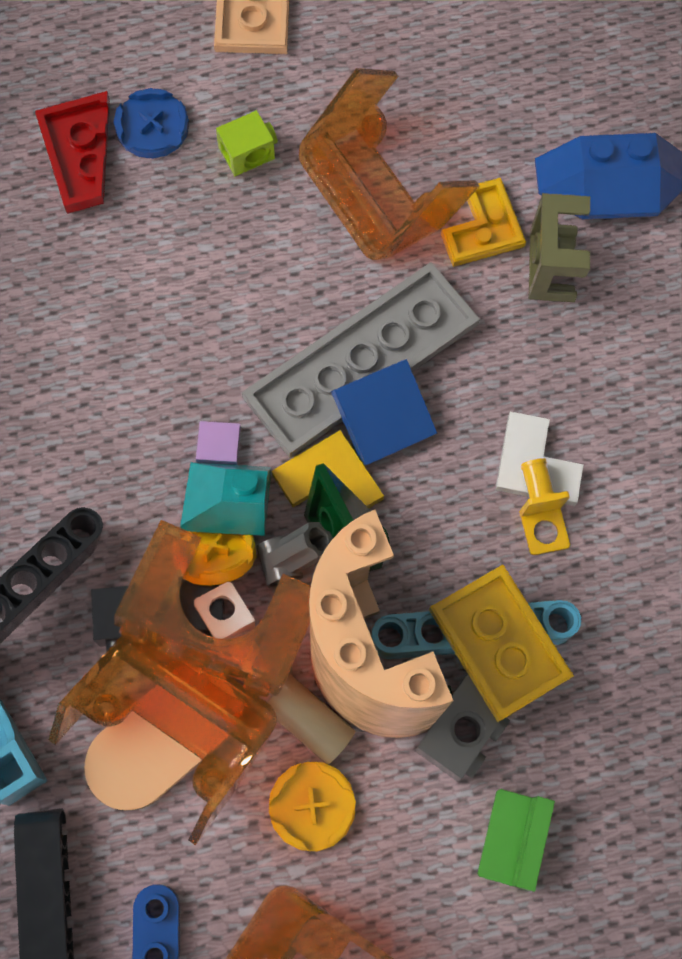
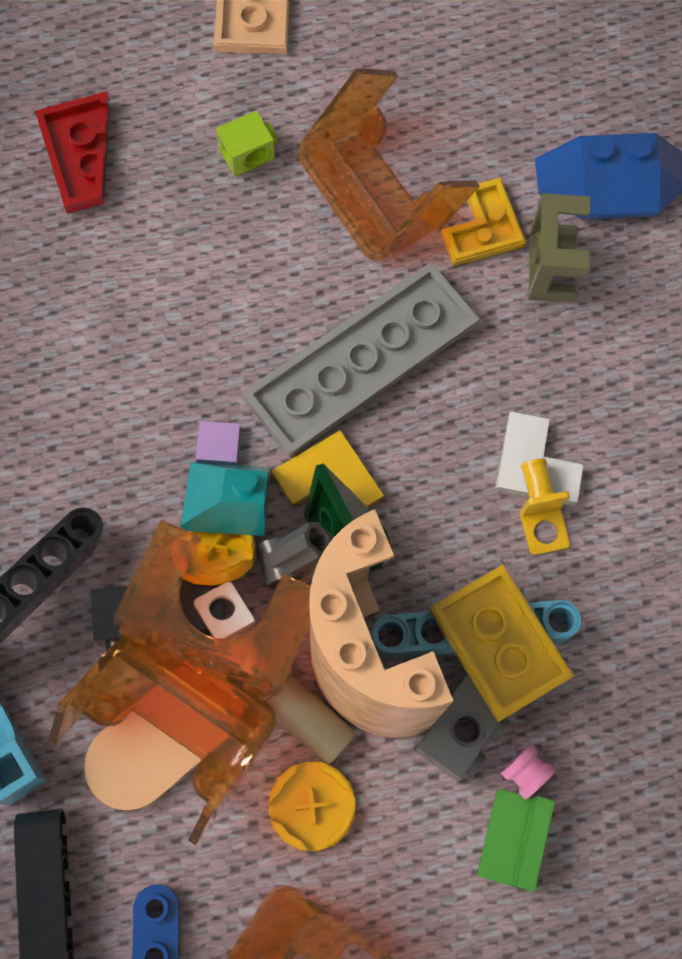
(151, 123): blue tile -> none
(384, 412): blue tile -> none
(528, 771): none -> bright pink wheel

